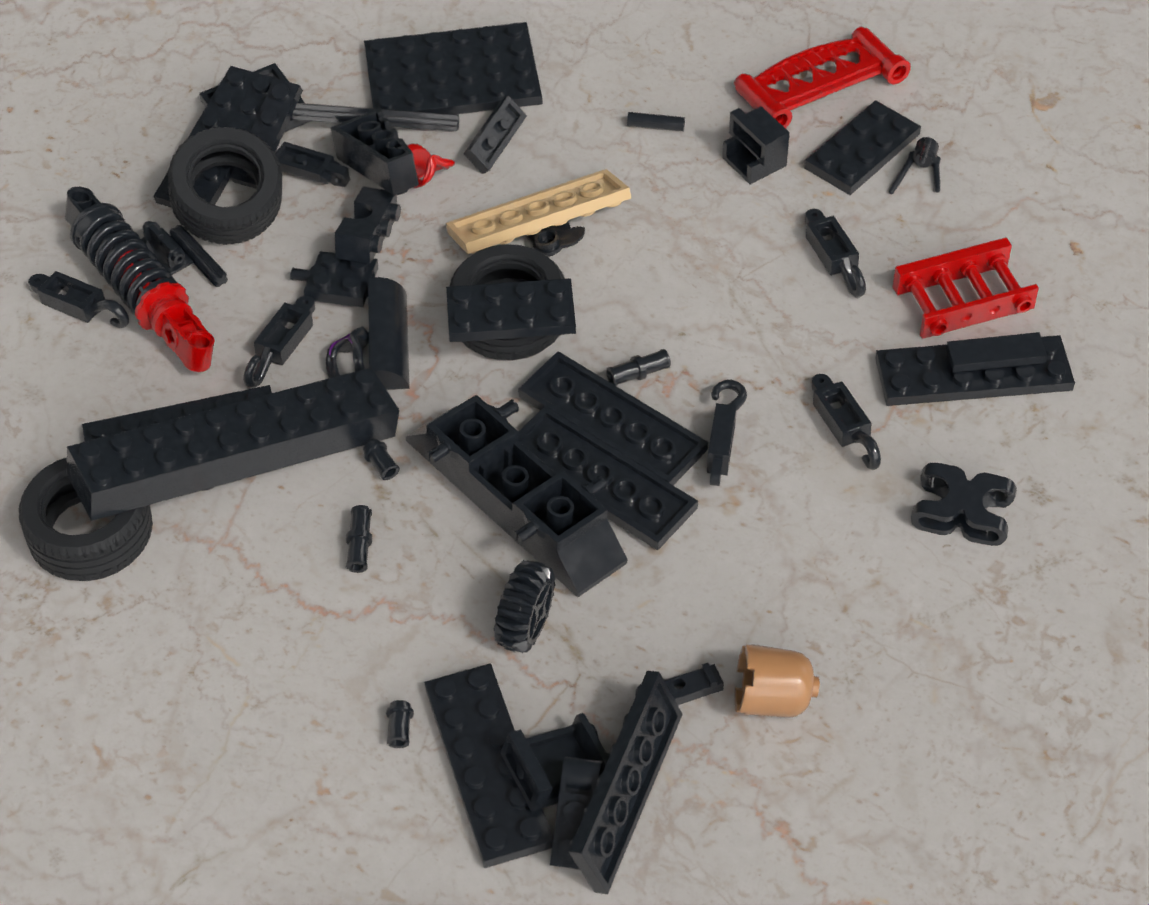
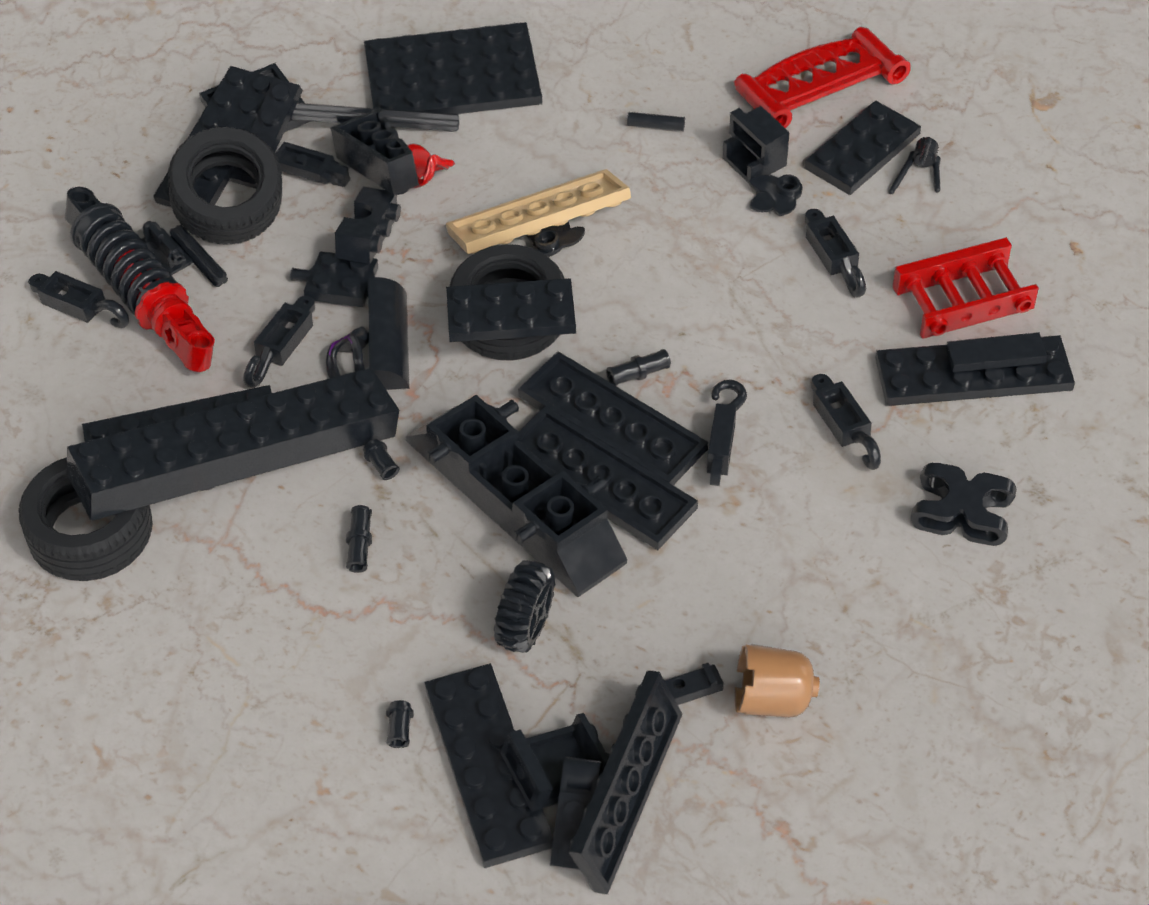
(495, 134): black plate -> none
(775, 193): none -> black plate

